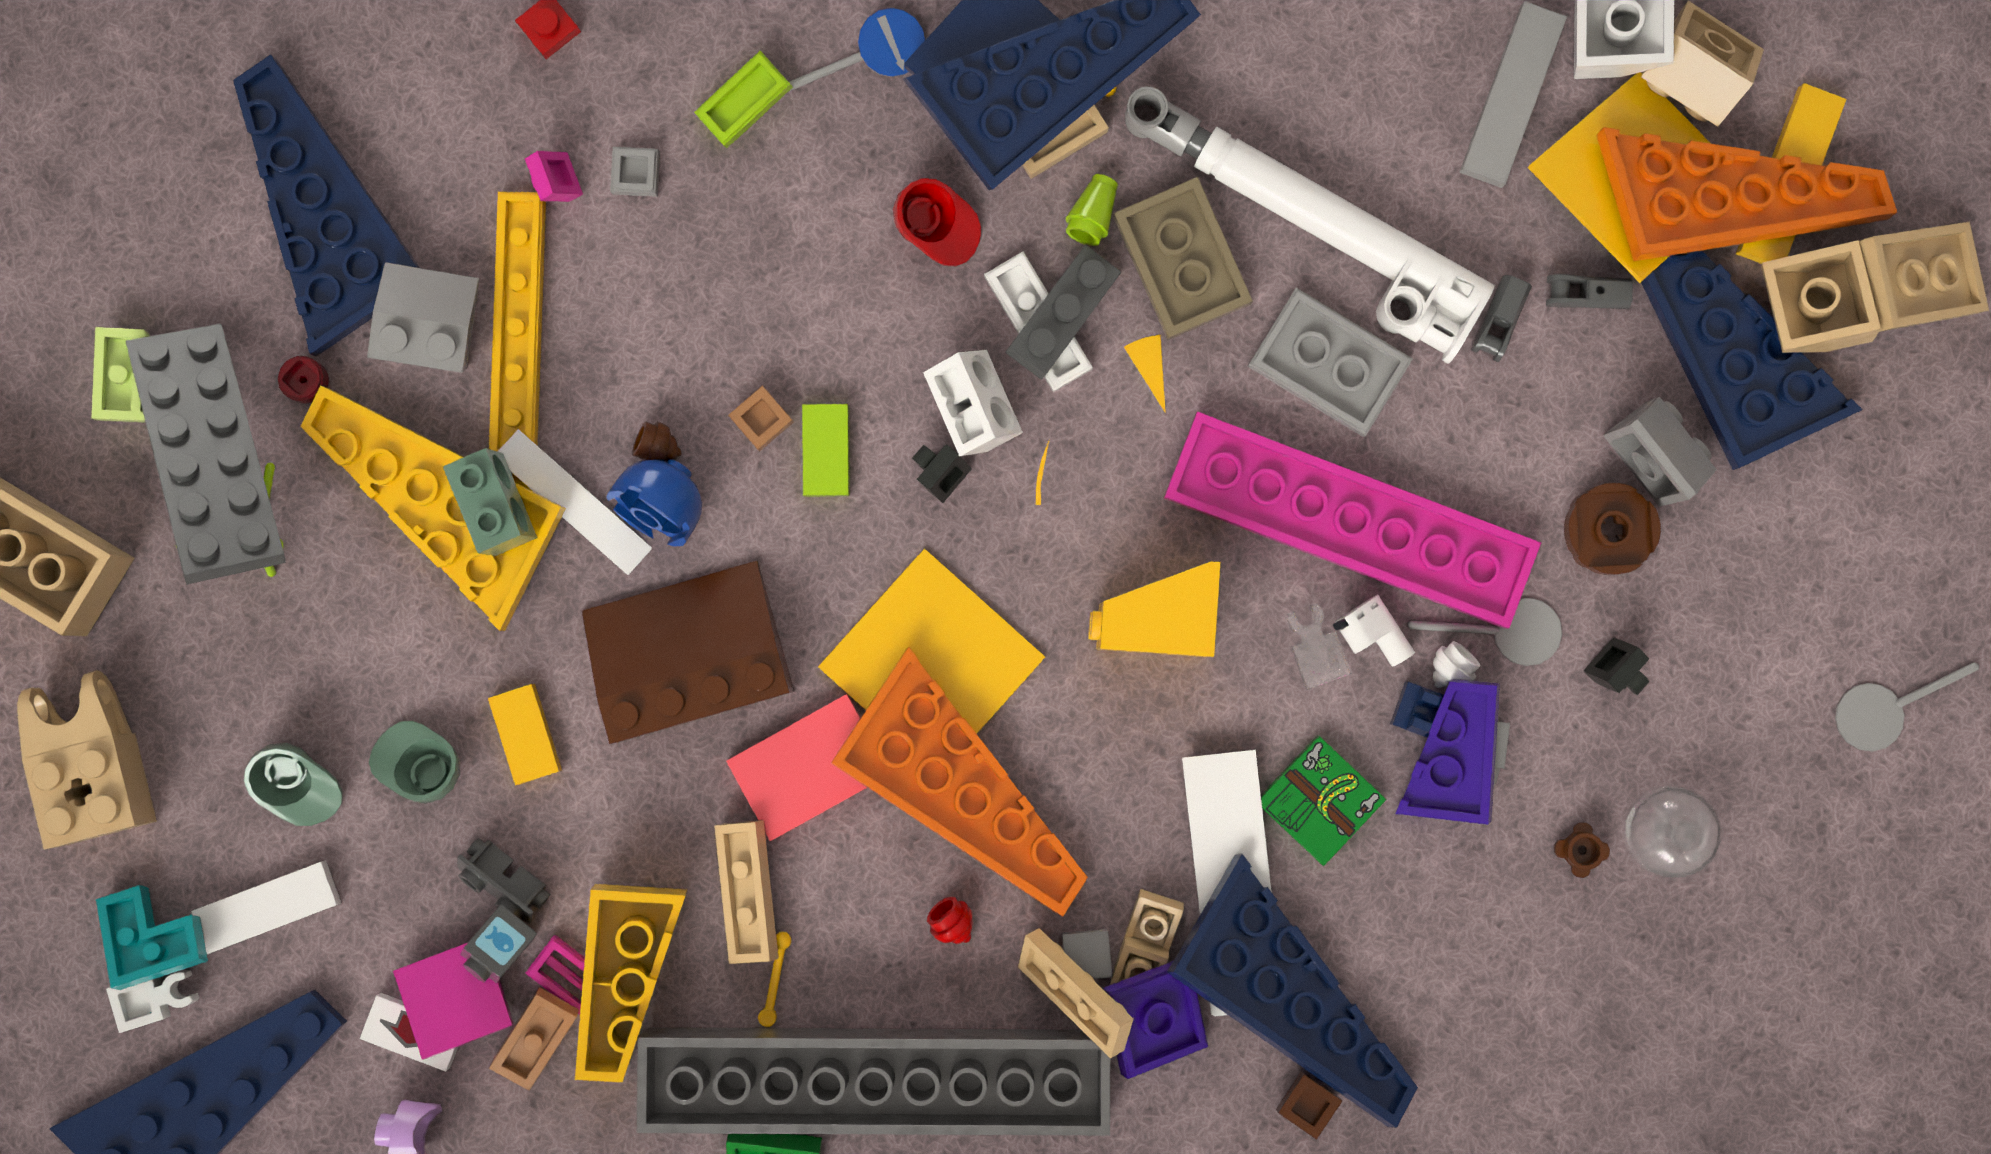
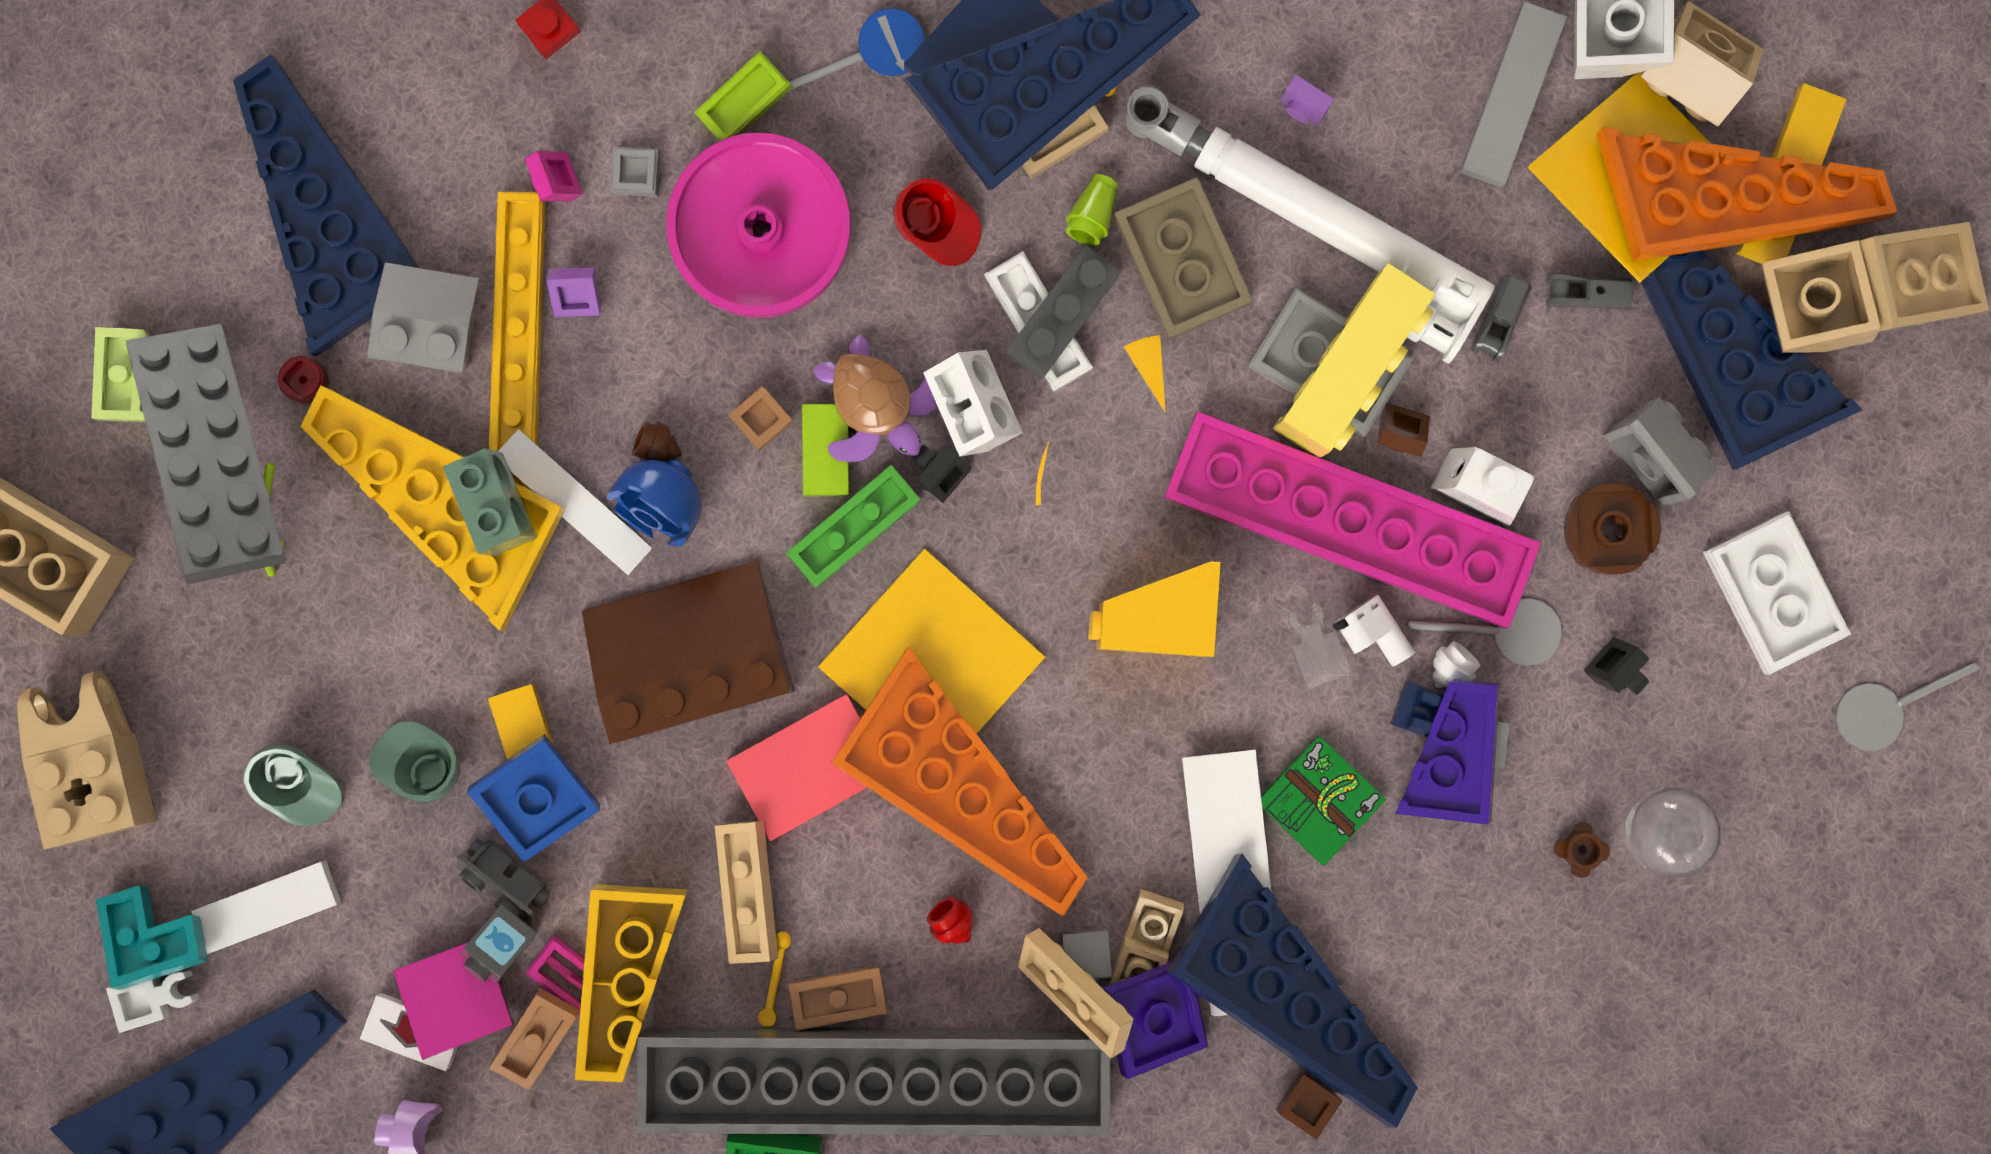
(533, 798): none -> blue plate
(574, 292): none -> medium lavender plate
(750, 184): none -> dark pink dish
(838, 997): none -> medium nougat plate
(853, 526): none -> bright green plate
(873, 402): none -> medium nougat animal
(1305, 101): none -> medium lavender plate
(1356, 362): none -> light yellow wedge
(1403, 430): none -> reddish brown plate
(1484, 484): none -> white torso
(1777, 593): none -> white tile

